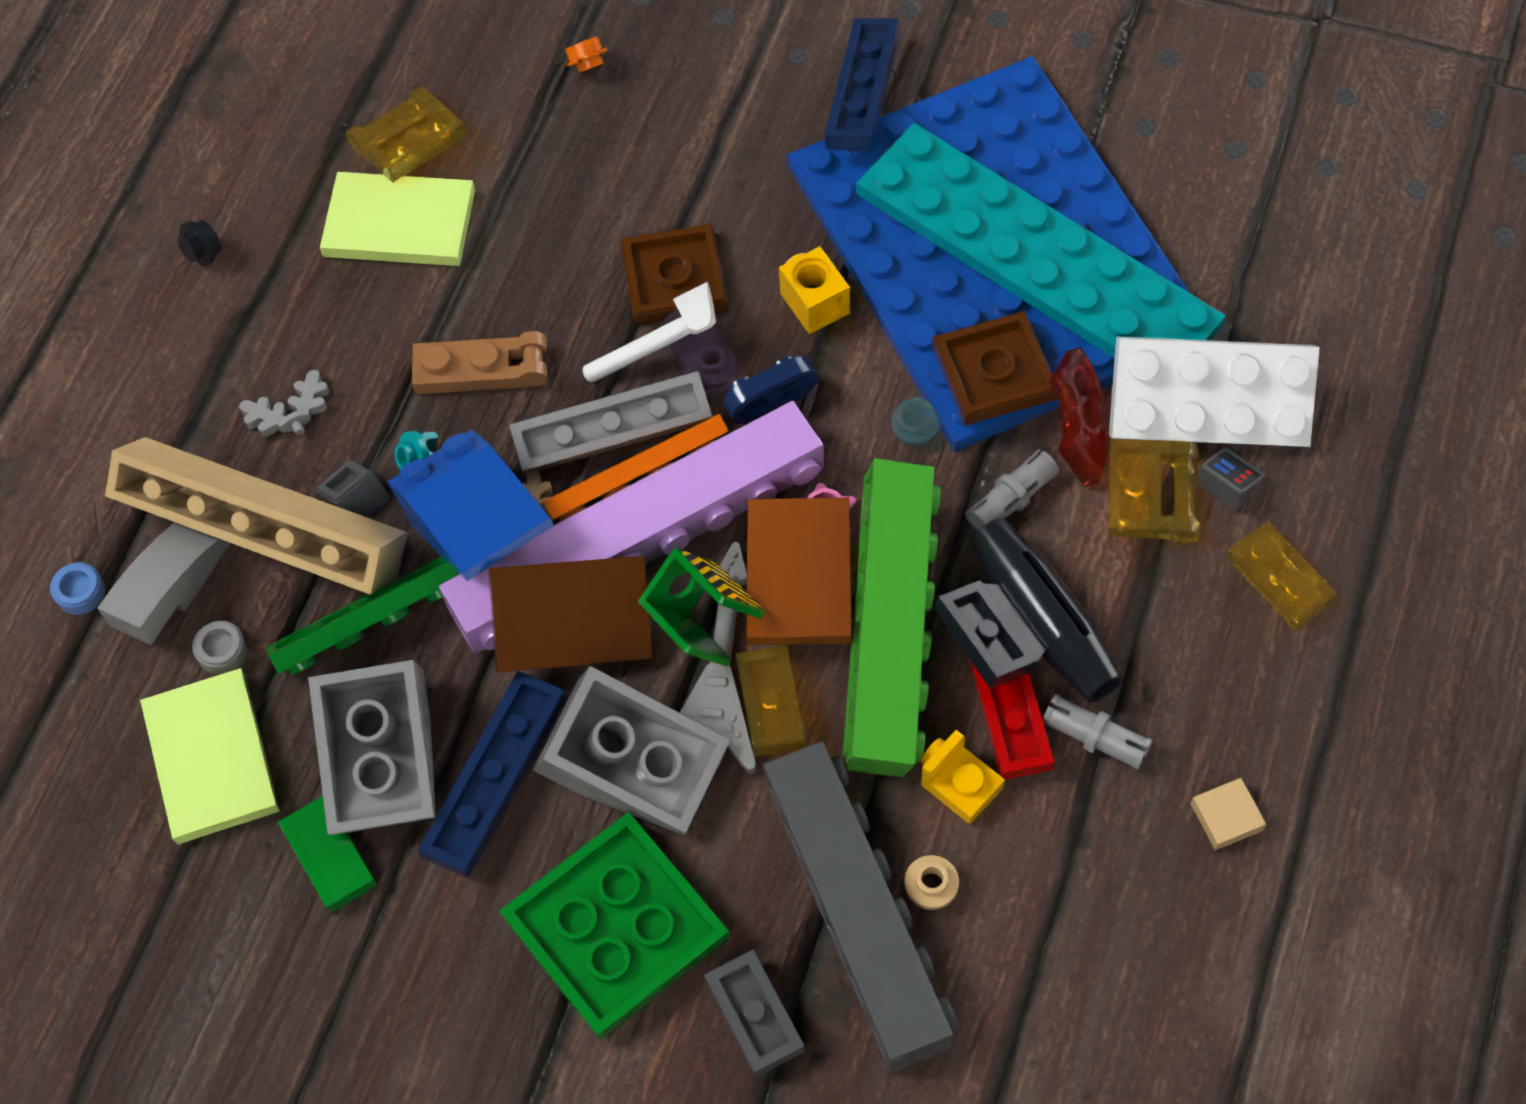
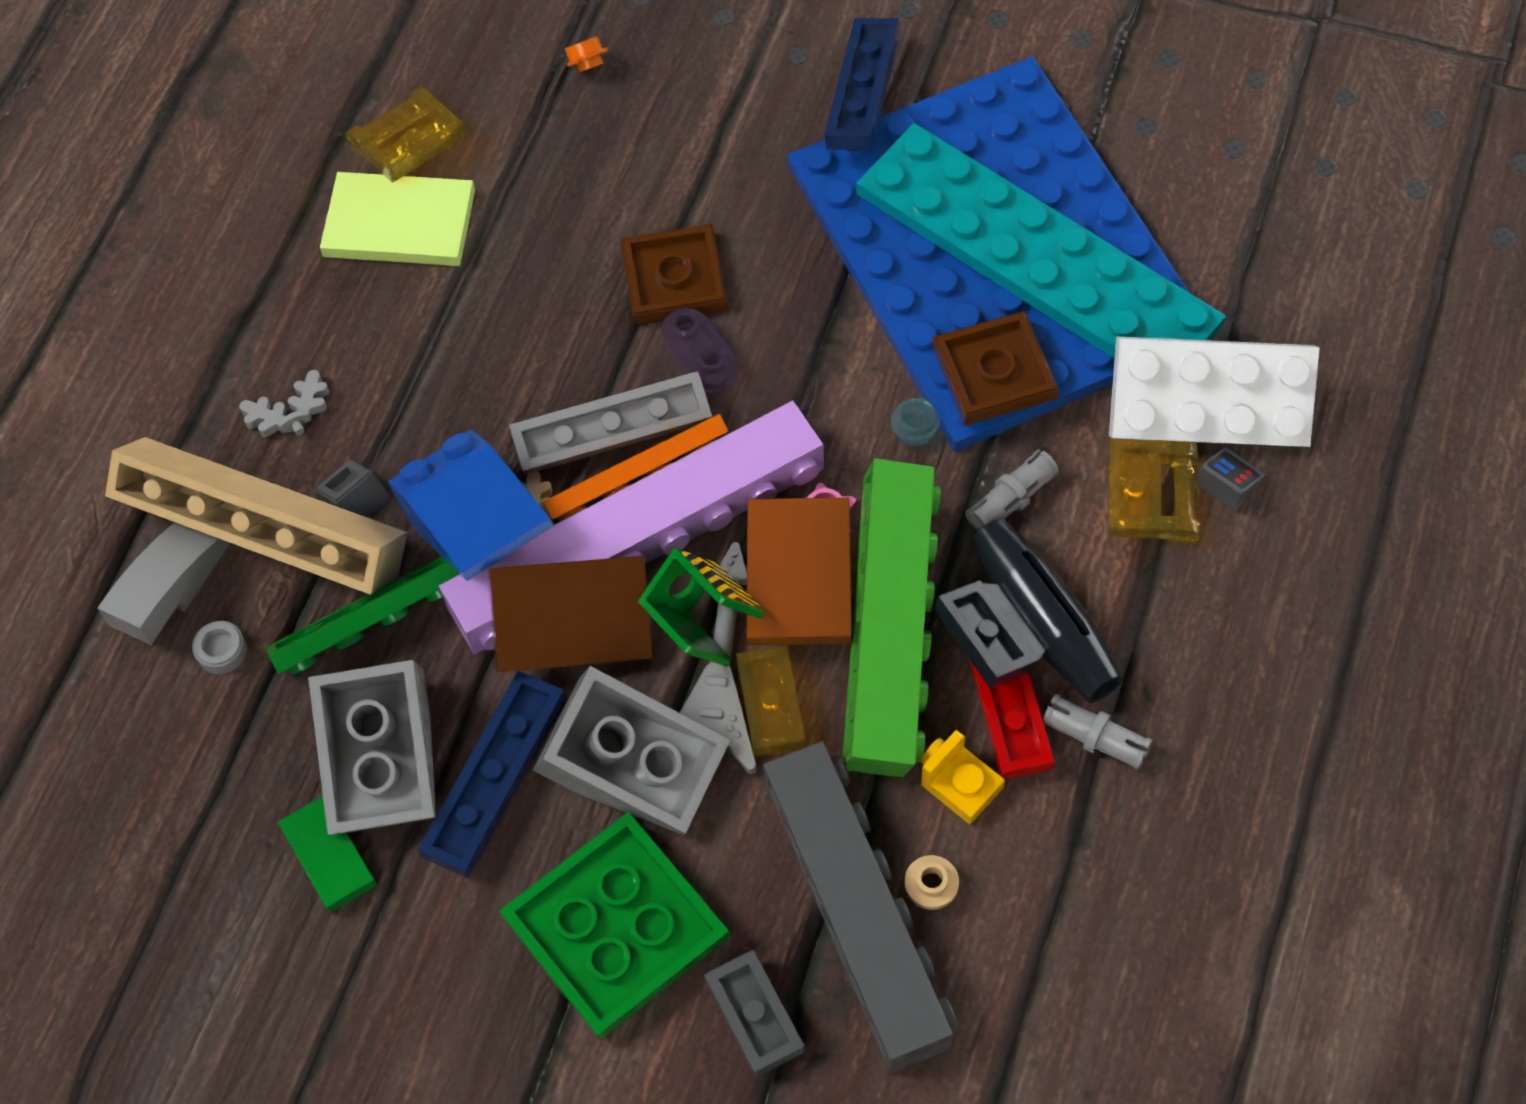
(77, 588): medium blue tile -> none
(198, 242): black plate -> none
(209, 756): yellowish green tile -> none
(414, 446): teal plate -> none
(479, 364): medium nougat plate -> none
(697, 316): white piece -> none
(759, 395): dark blue plate -> none
(818, 305): yellow brick -> none
(1079, 395): clear red tile -> none
(1228, 814): tan tile -> none
(1281, 575): clear yellow plate -> none

